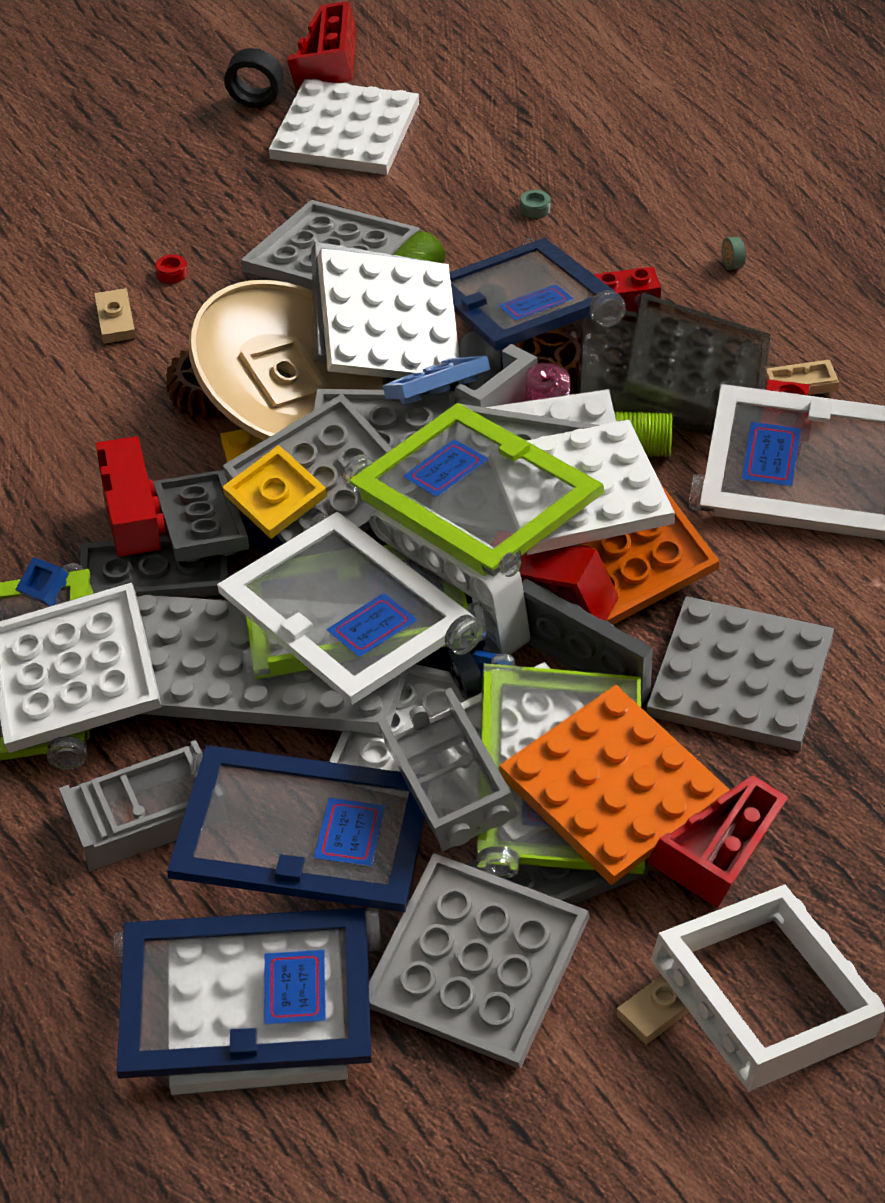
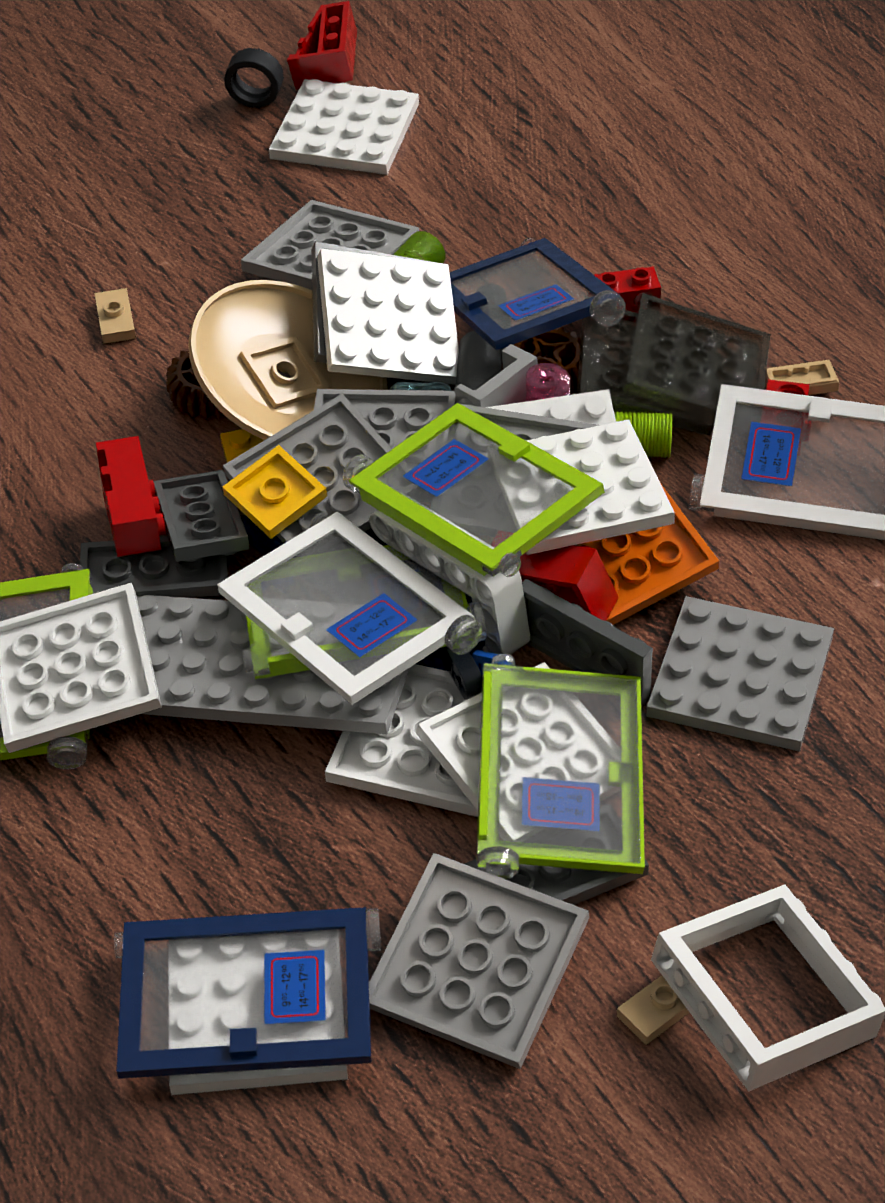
(42, 581): blue tile -> none
(131, 807): light grey door -> none
(171, 269): red tile -> none
(299, 829): door -> none
(436, 378): medium blue wing -> none
(450, 774): door -> none
(535, 204): sand green tile -> none
(611, 782): orange plate -> none
(718, 842): red wedge -> none
(733, 253): sand green tile -> none

